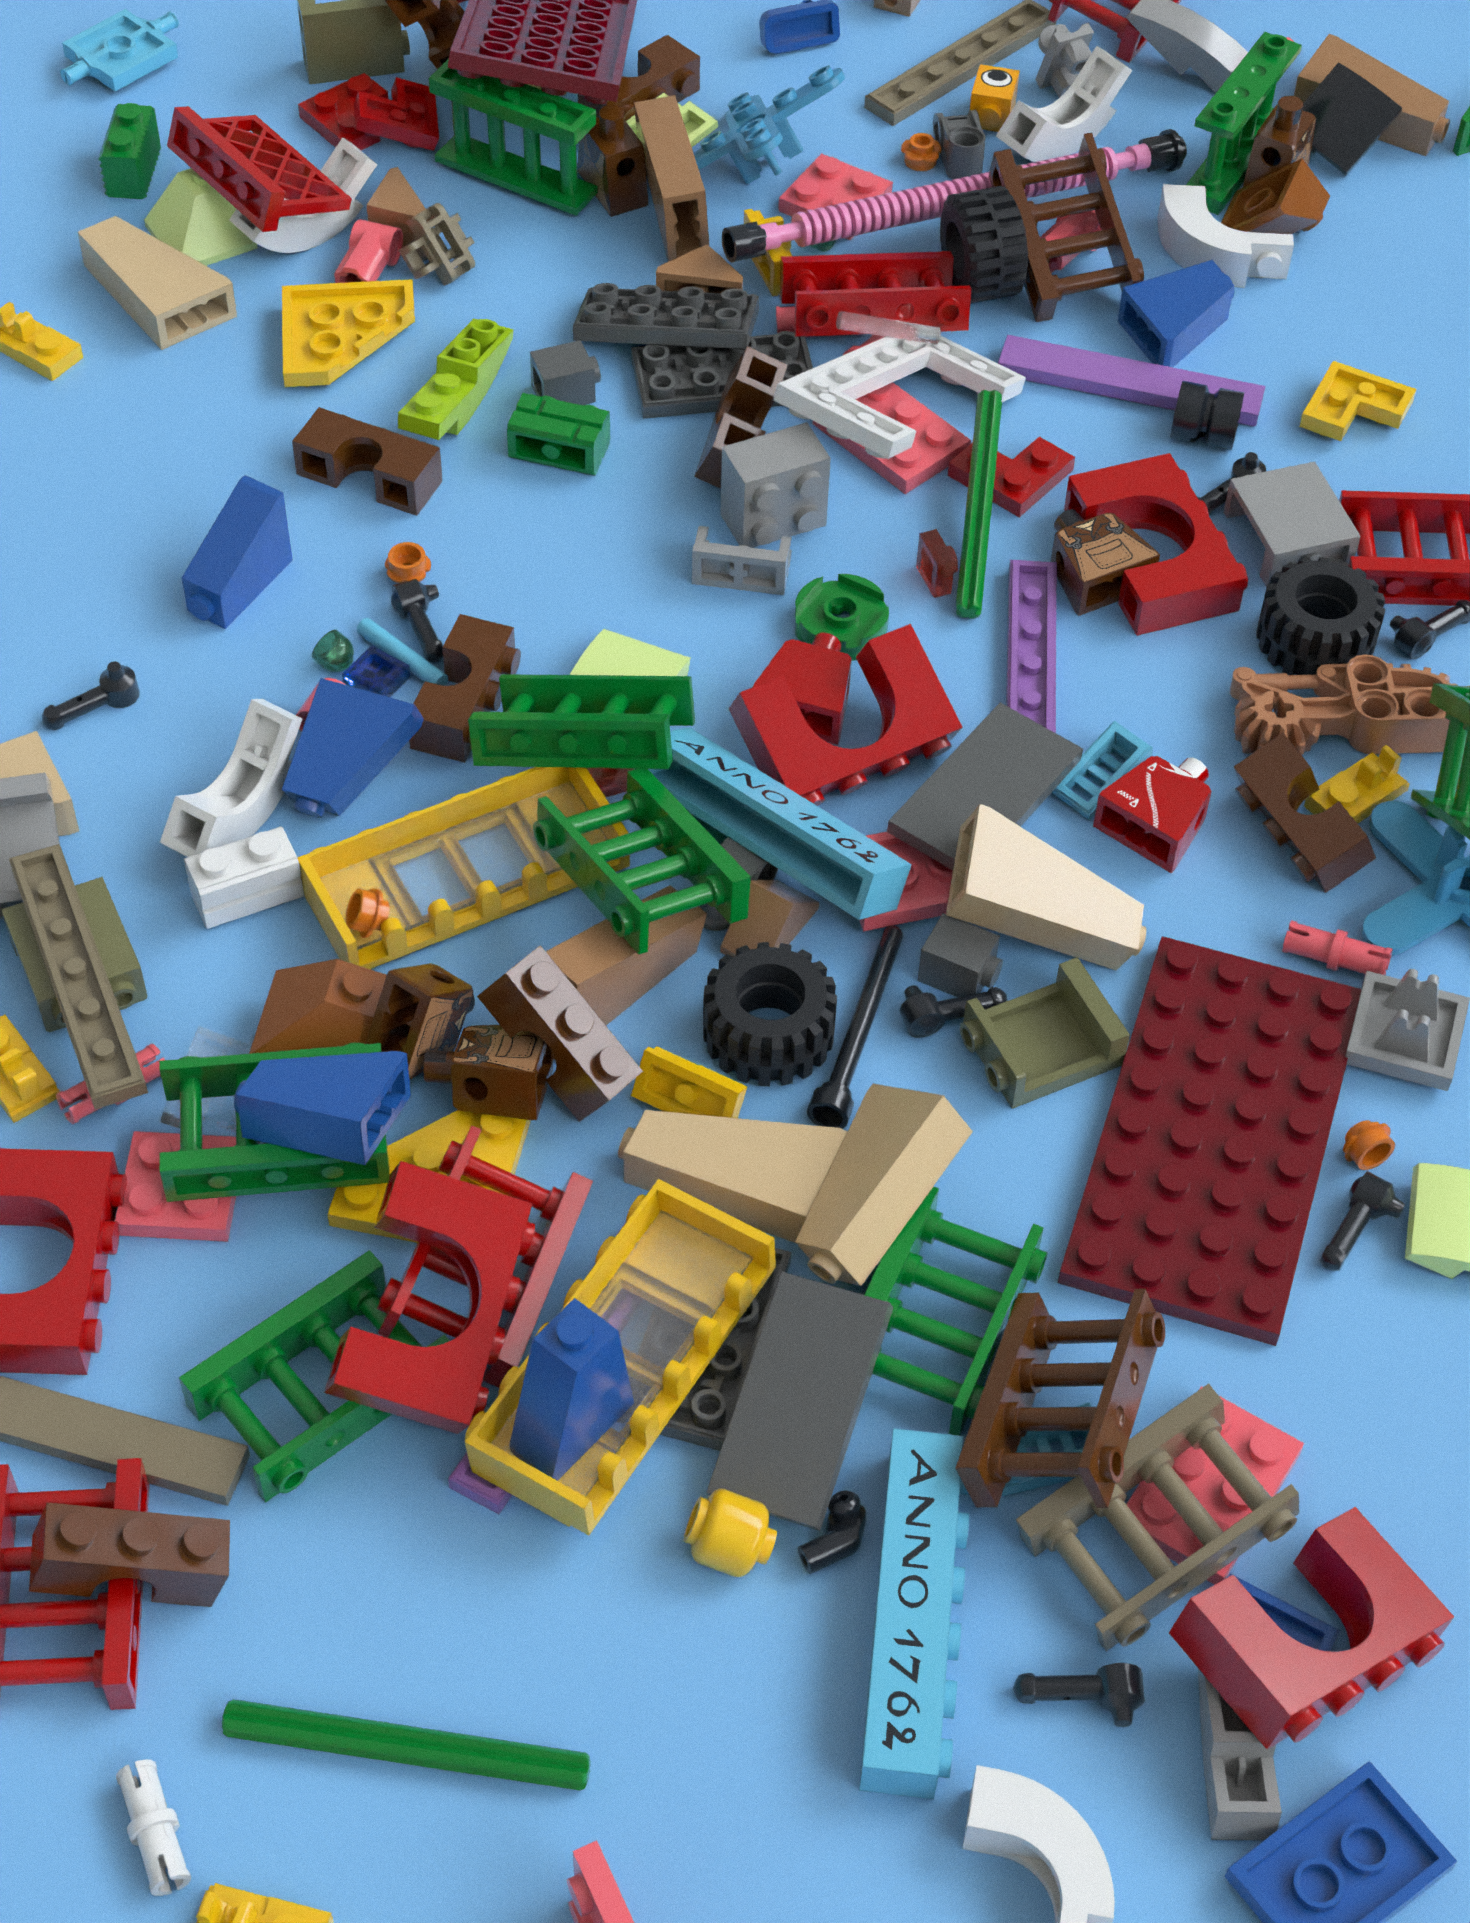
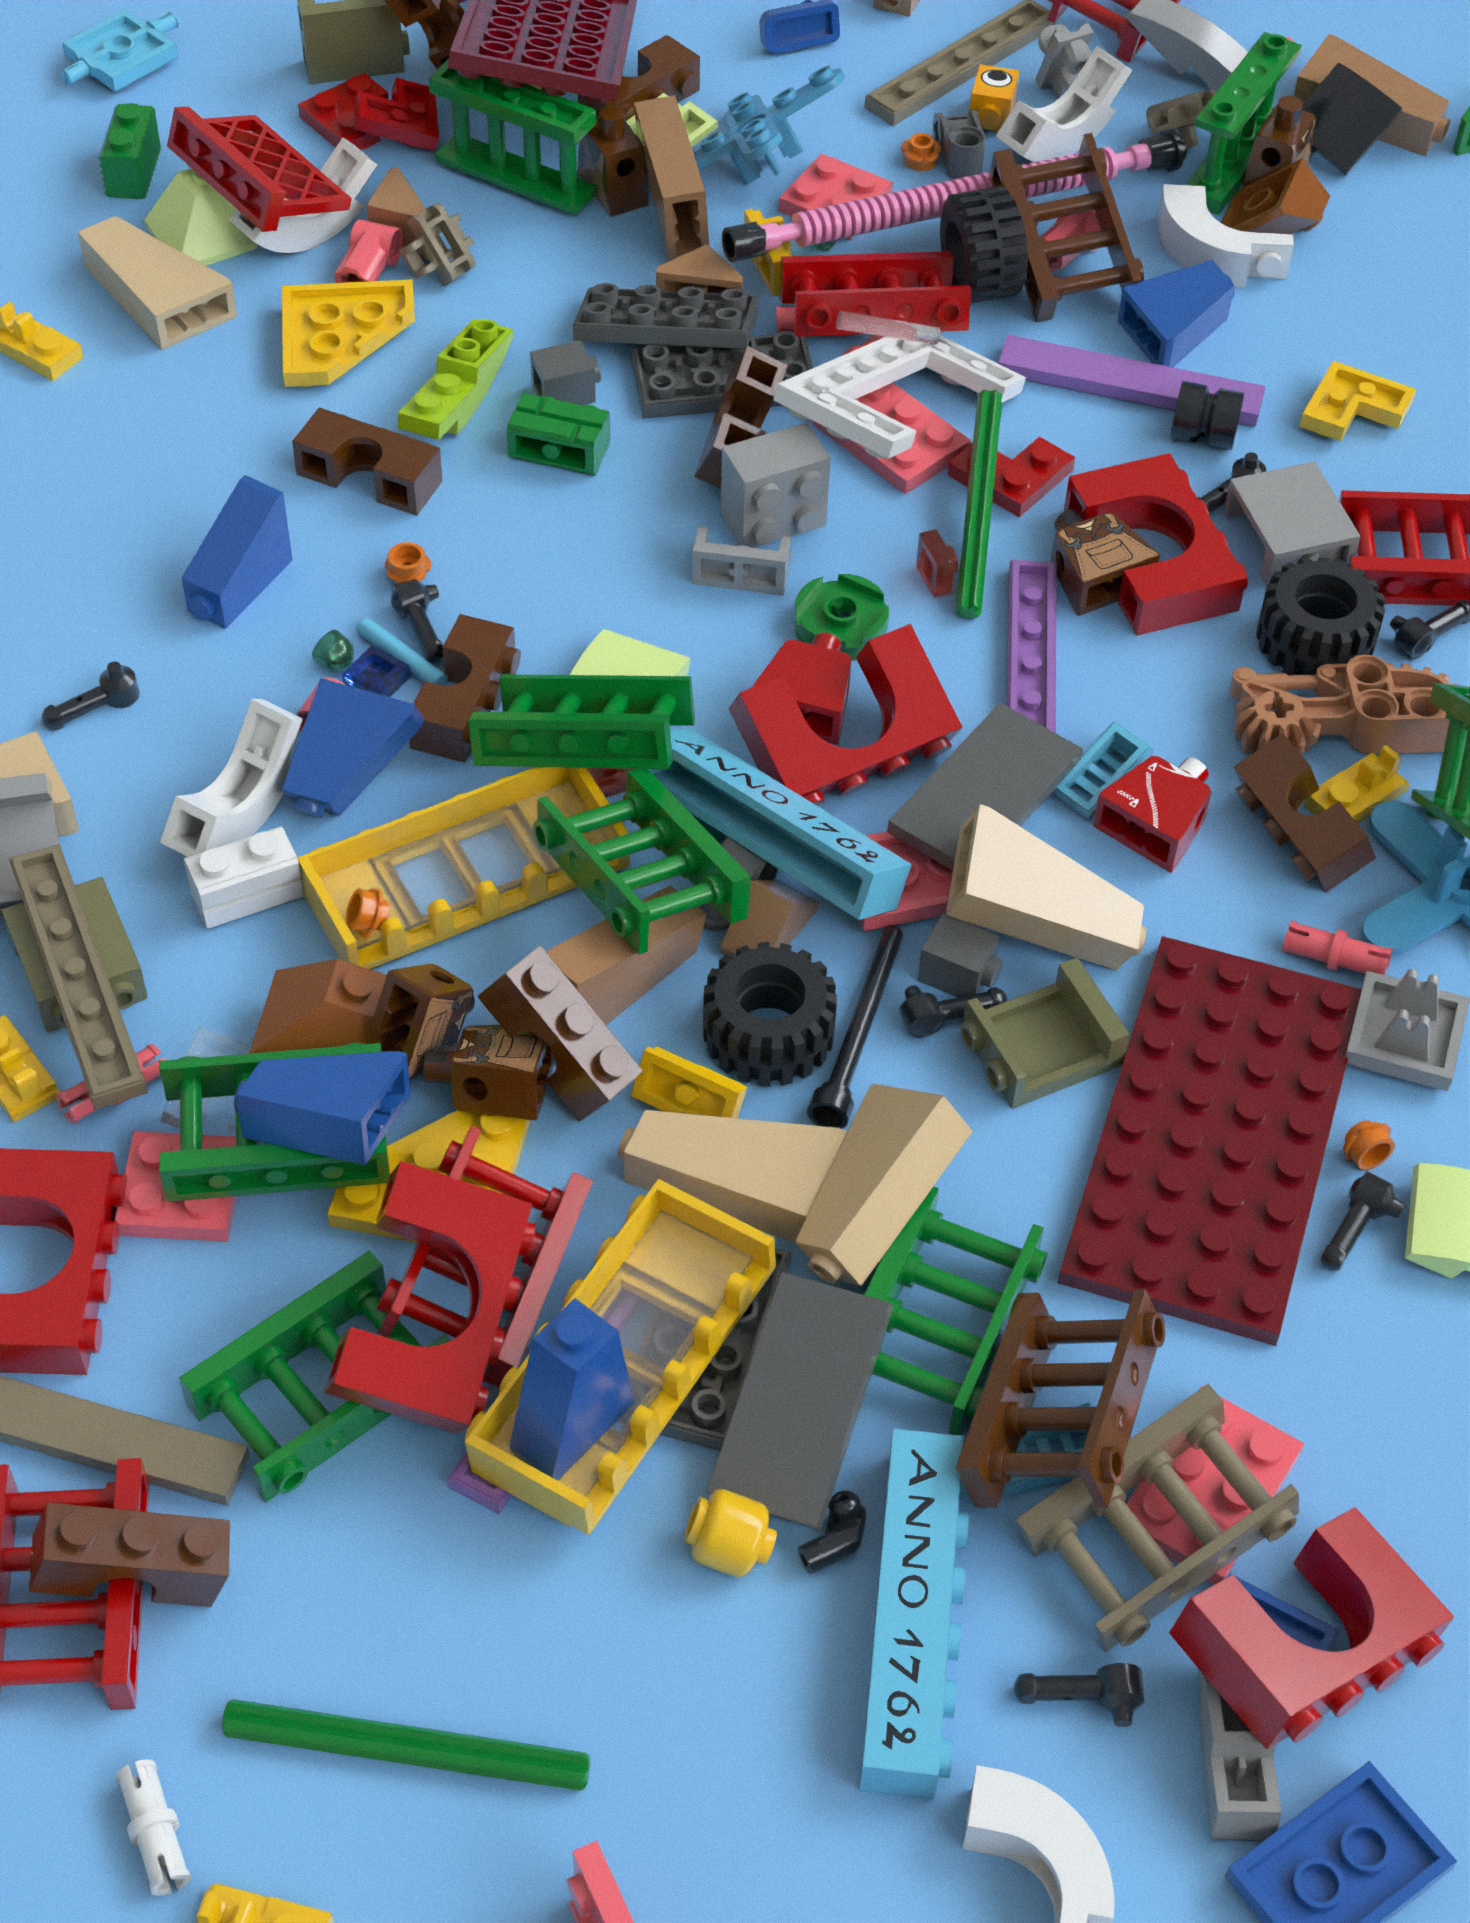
(1179, 114): none -> dark tan piece

